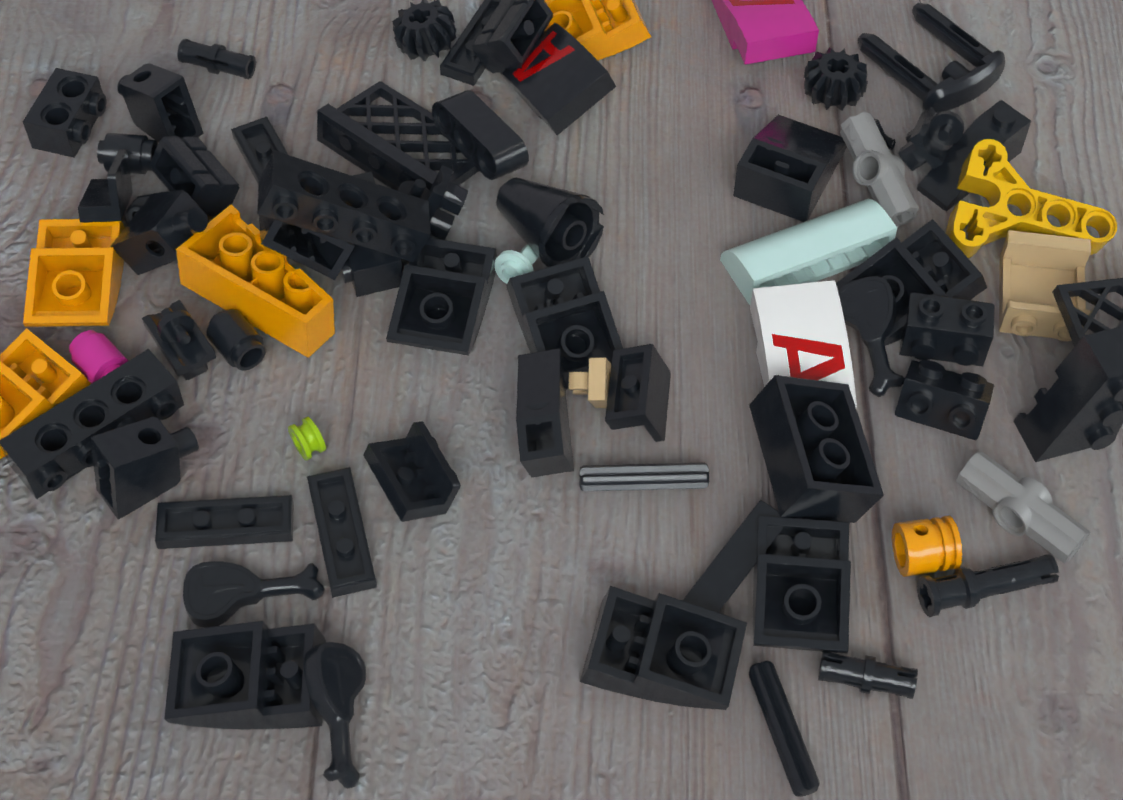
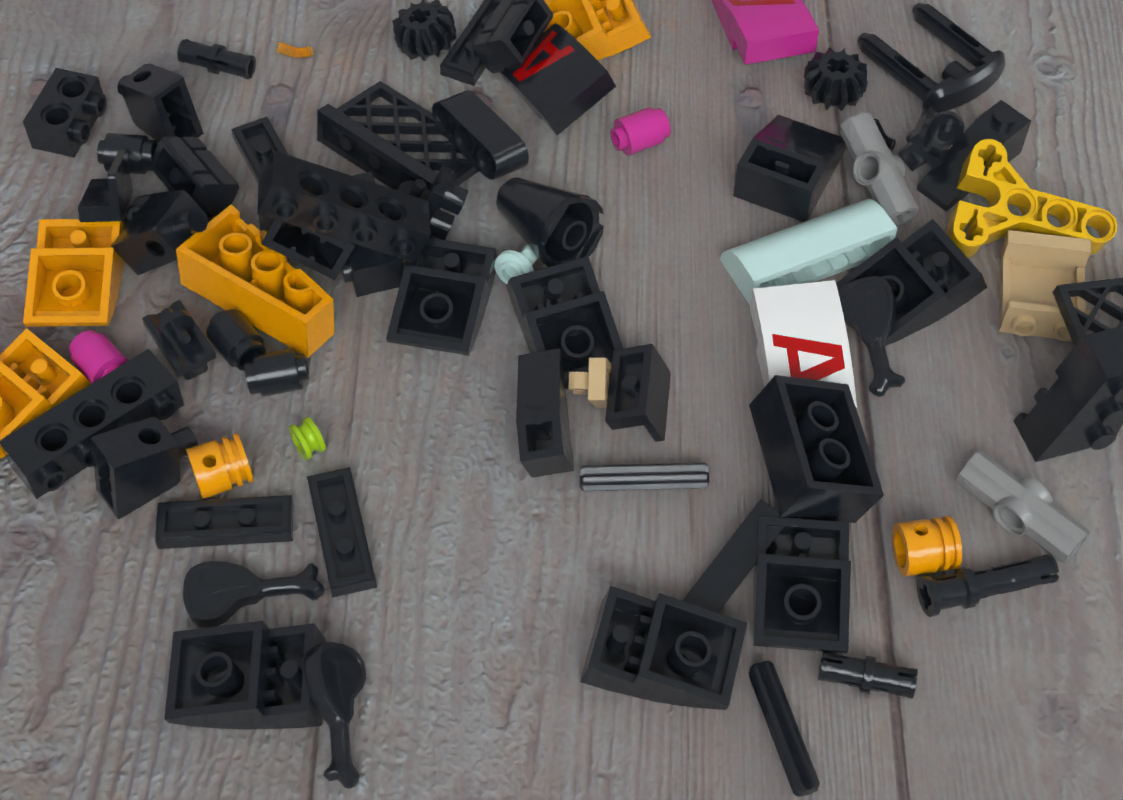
(219, 465): none -> light orange piece
(276, 372): none -> black brick
(304, 52): none -> light orange leg
(413, 474): black bracket -> none
(640, 130): none -> dark pink brick
(944, 399): black bracket -> none
(947, 329): black bracket -> none

